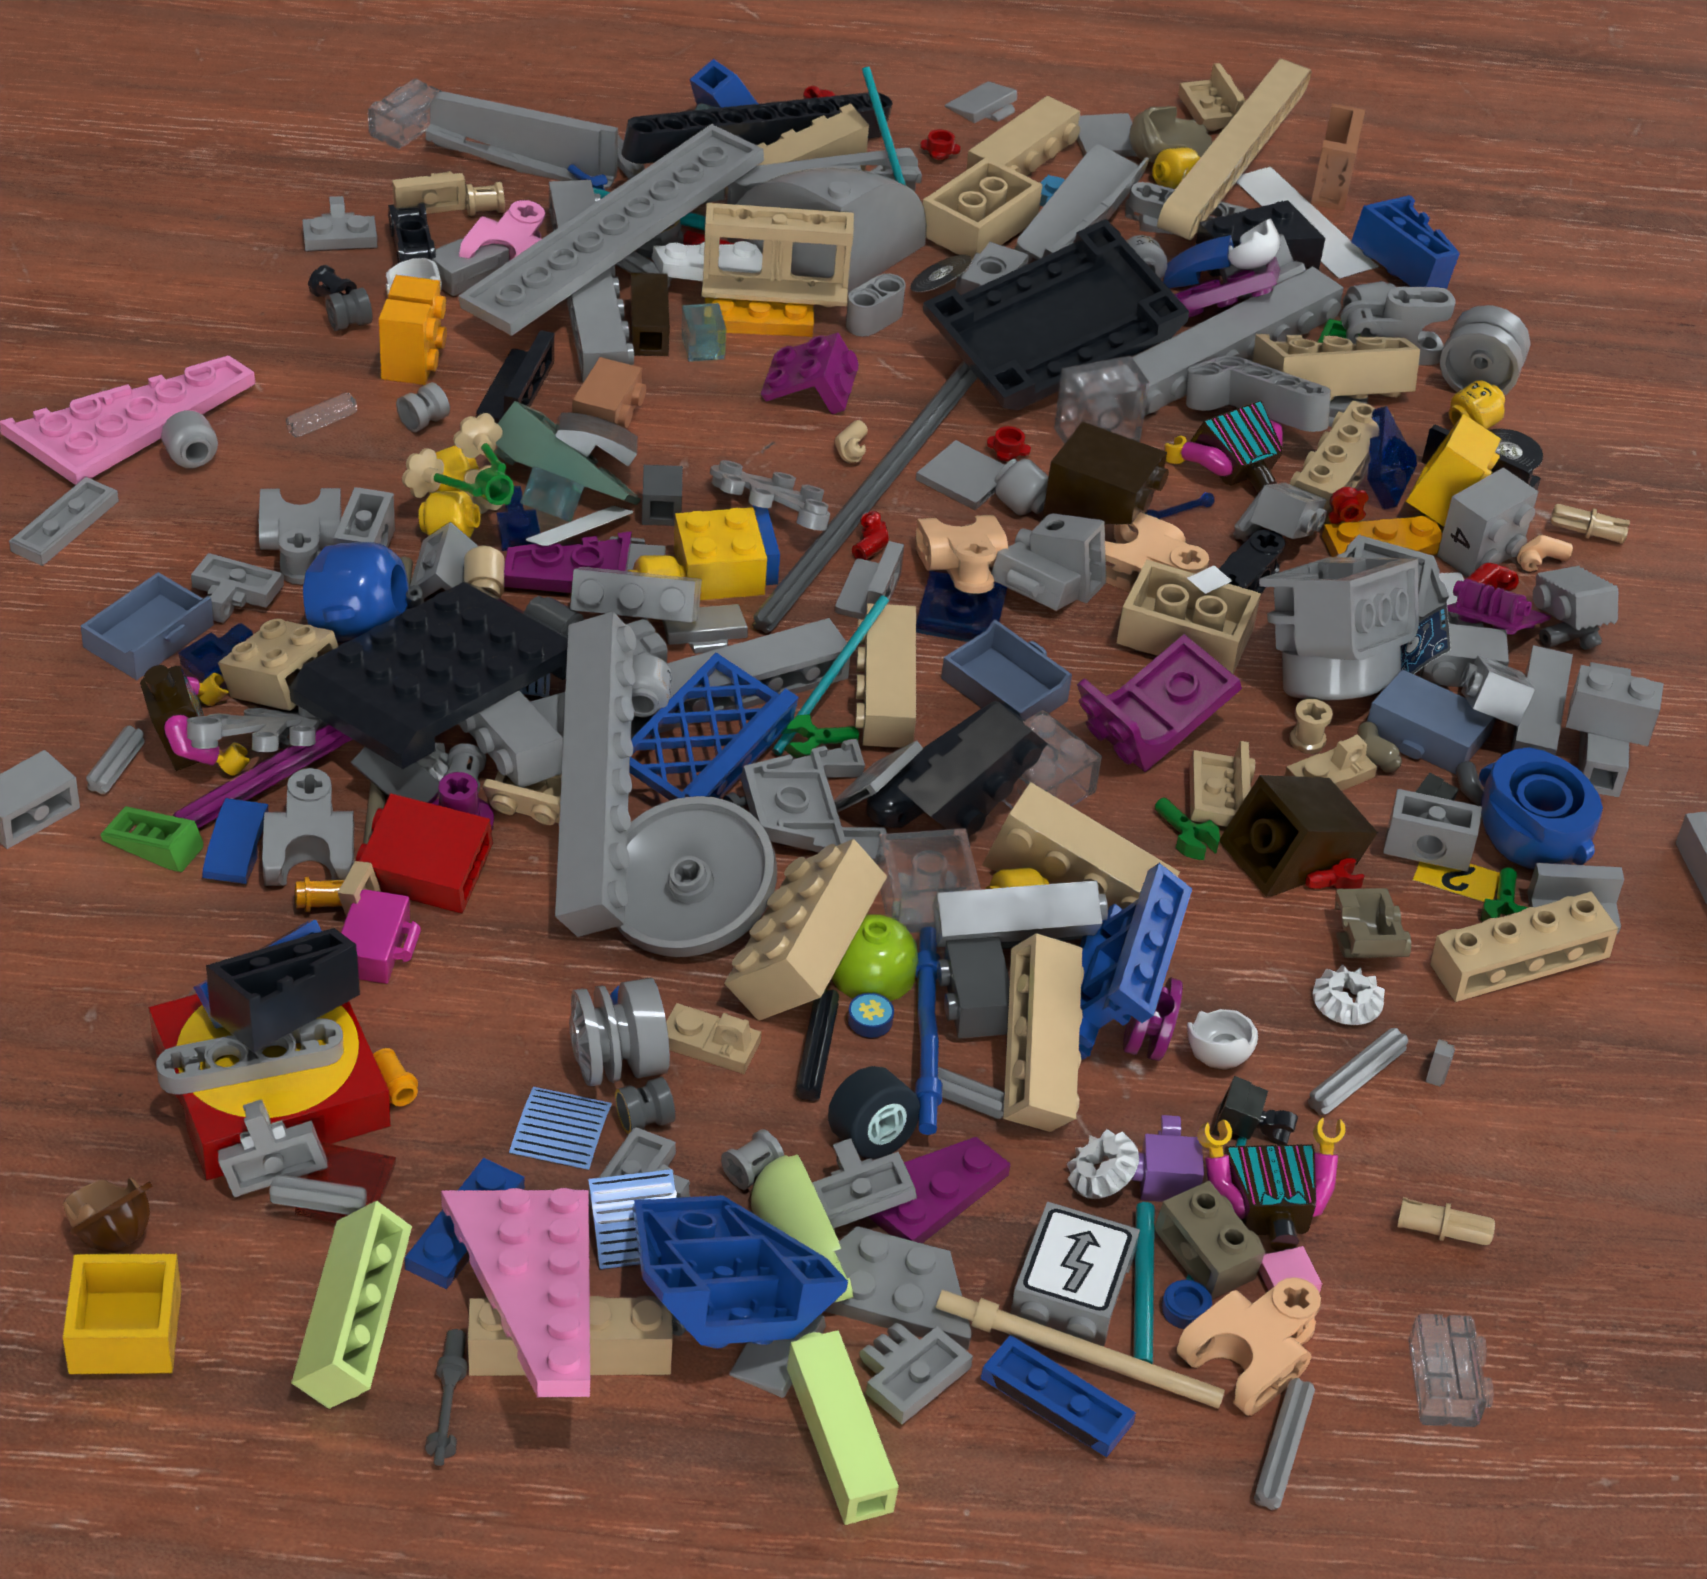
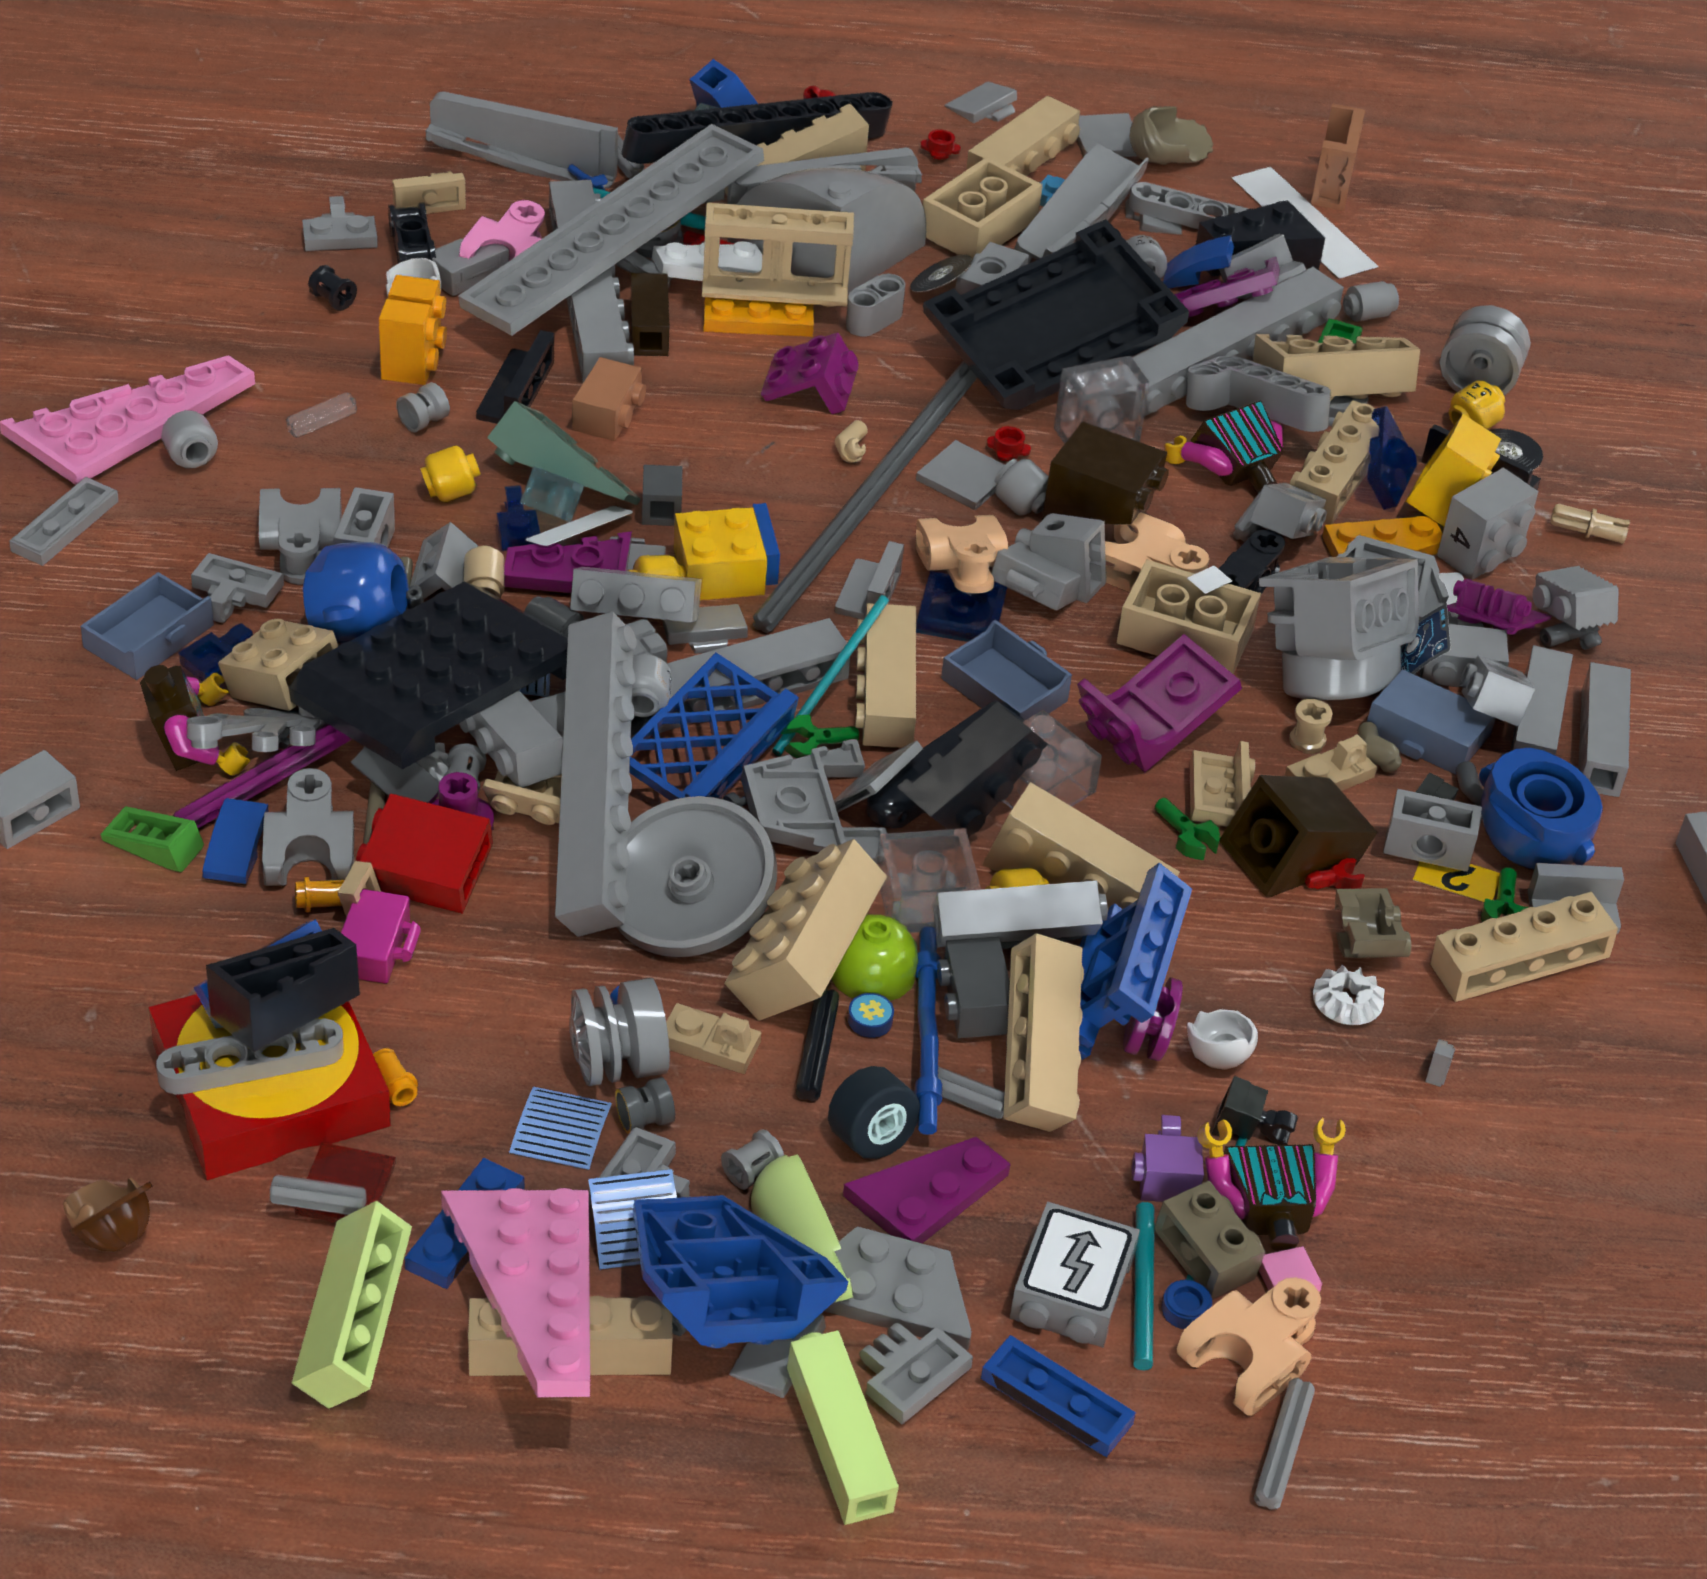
(115, 759): light grey axle -> none
(122, 1314): yellow piece -> none
(269, 1151): light grey hinge -> none
(348, 309): dark grey wheel -> none
(402, 114): clear brick -> none
(448, 507): yellow head -> none
(450, 1369): dark grey piece -> none
(484, 198): tan bush -> none
(486, 486): tan plant -> none
(586, 432): dark grey slope -> none
(703, 332): clear light blue brick -> none
(764, 490): light grey plant -> none
(863, 1186): light grey hinge -> none
(874, 536): red arm -> none
(883, 125): teal axle -> none
(988, 1316): tan bar -> none
(1111, 1174): white gear -> none
(1173, 166): yellow head -> none
(1206, 500): clear blue hinge -> none
(1212, 100): tan bracket -> none
(1233, 149): tan beam -> none
(1256, 247): white hair -> none
(1347, 505): red plate -> none
(1358, 1071): light grey axle -> none
(1403, 316): light grey piece -> none
(1405, 243): blue wedge -> none
(1446, 1222): tan axle -> none
(1449, 1371): clear brick -> none
(1495, 576): red arm -> none
(1541, 546): light nougat arm -> none
(1614, 705): light grey brick -> none

